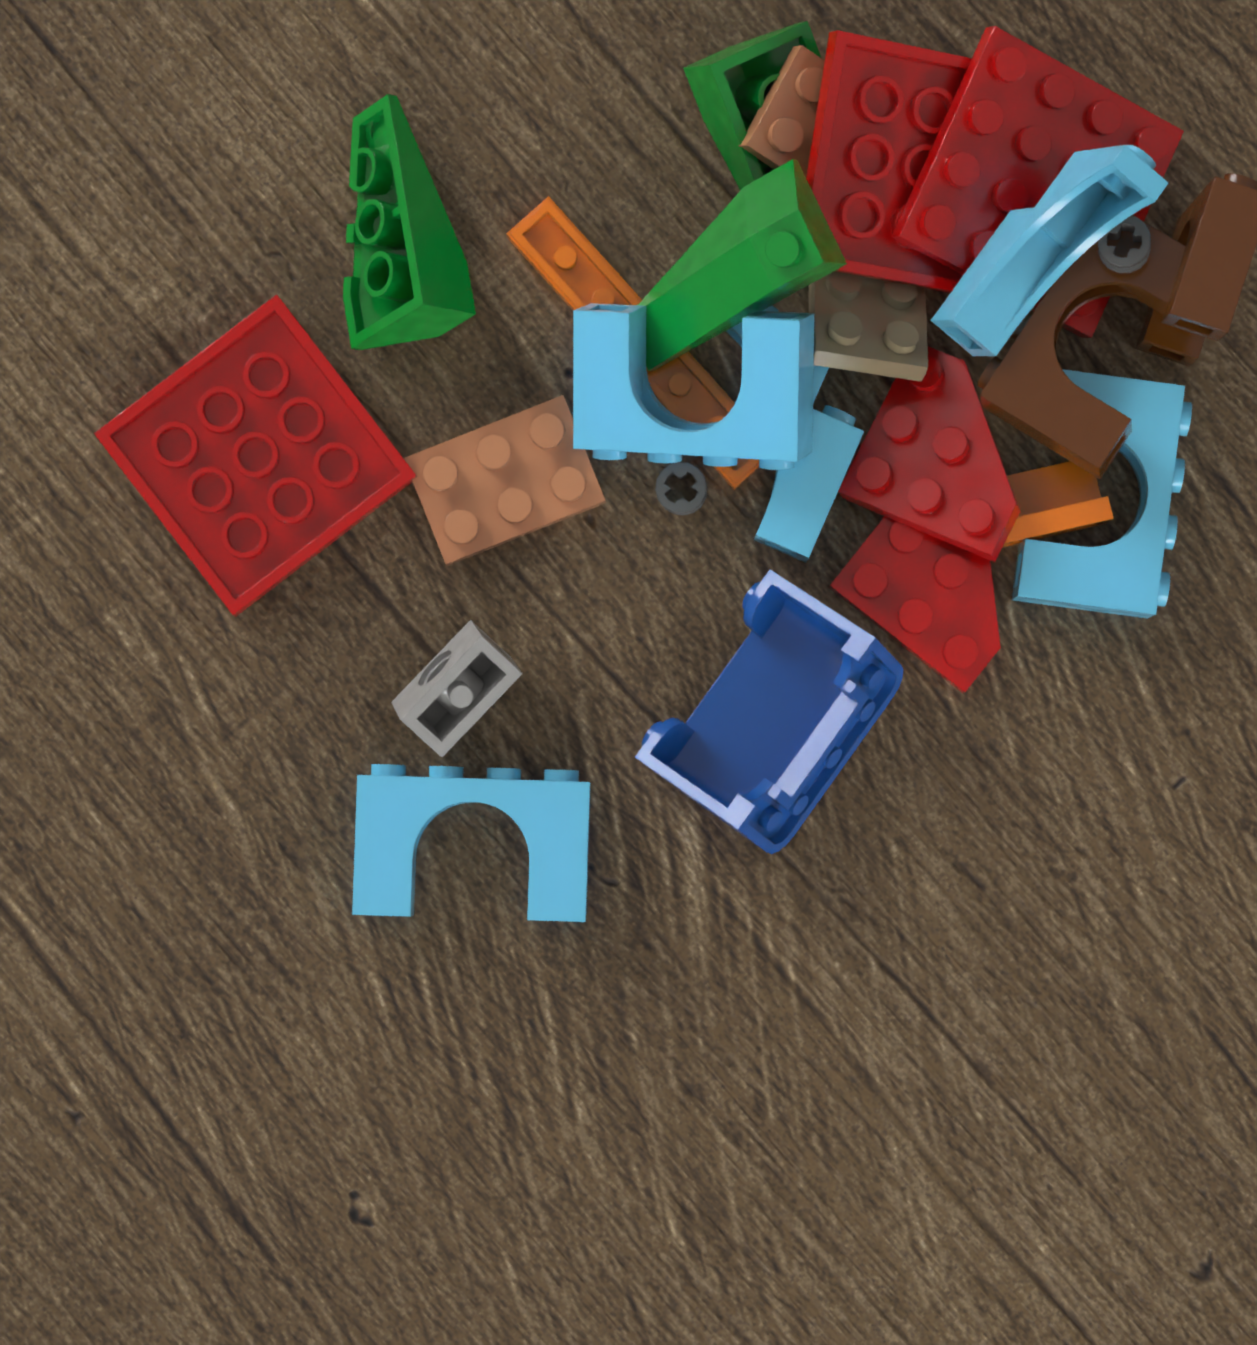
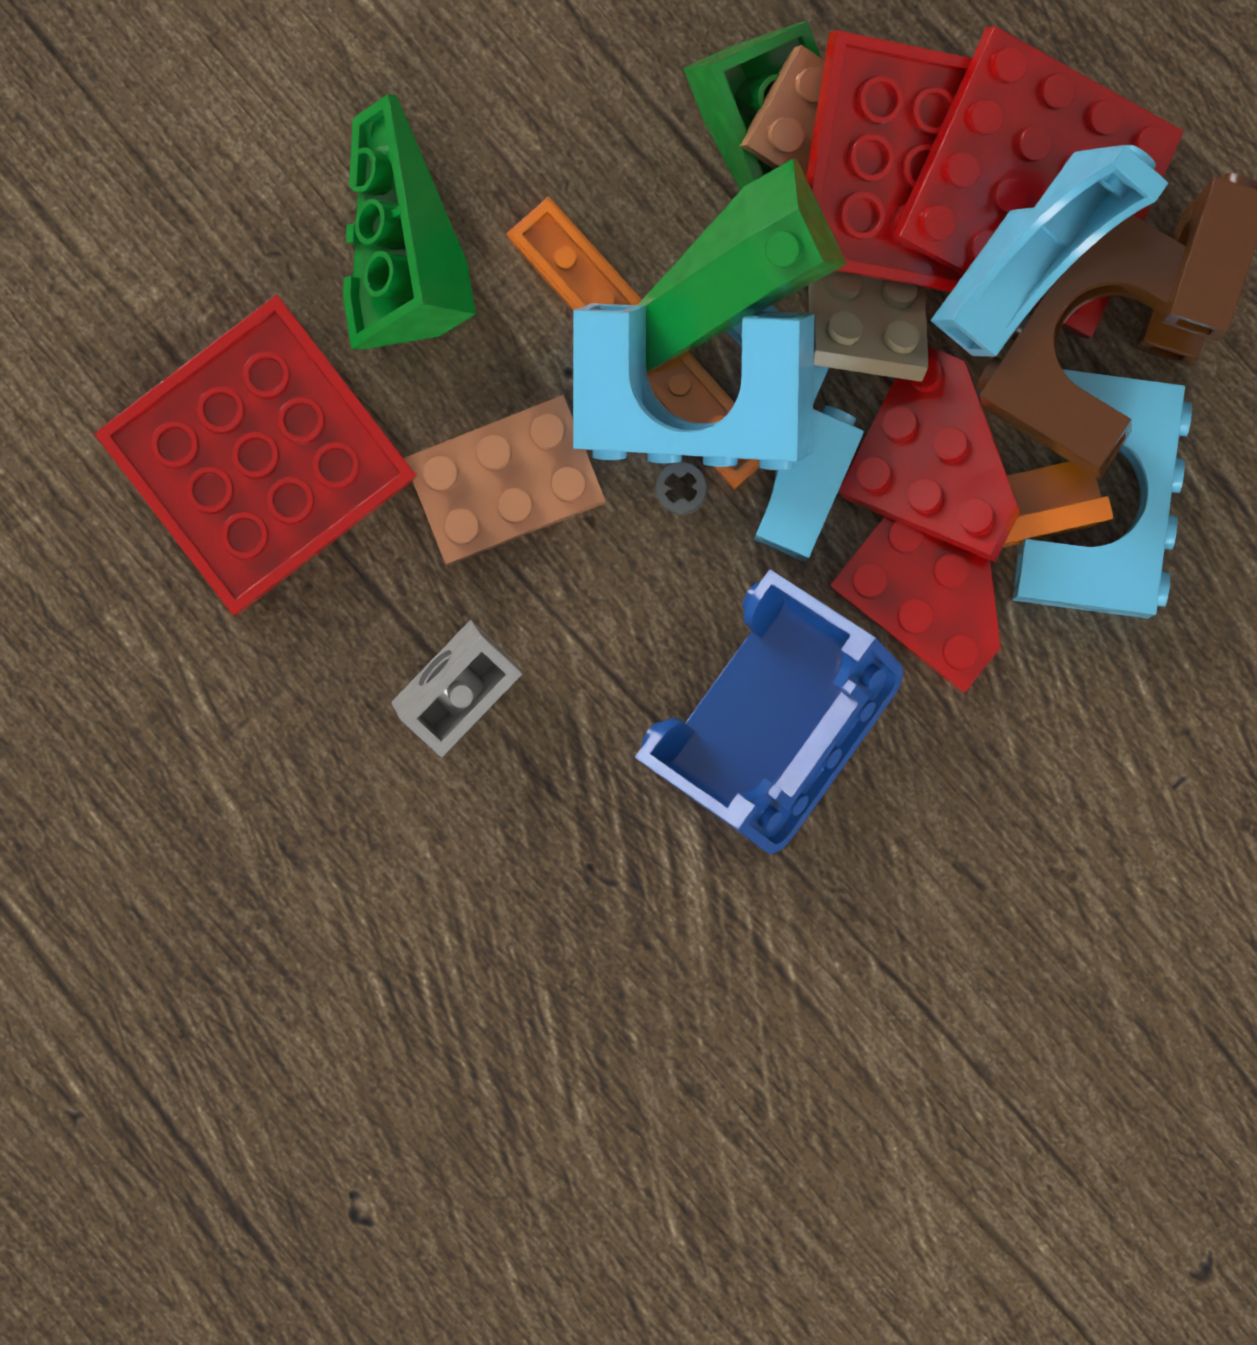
(399, 807): medium azure arch -> none
(1136, 257): dark grey bush -> none

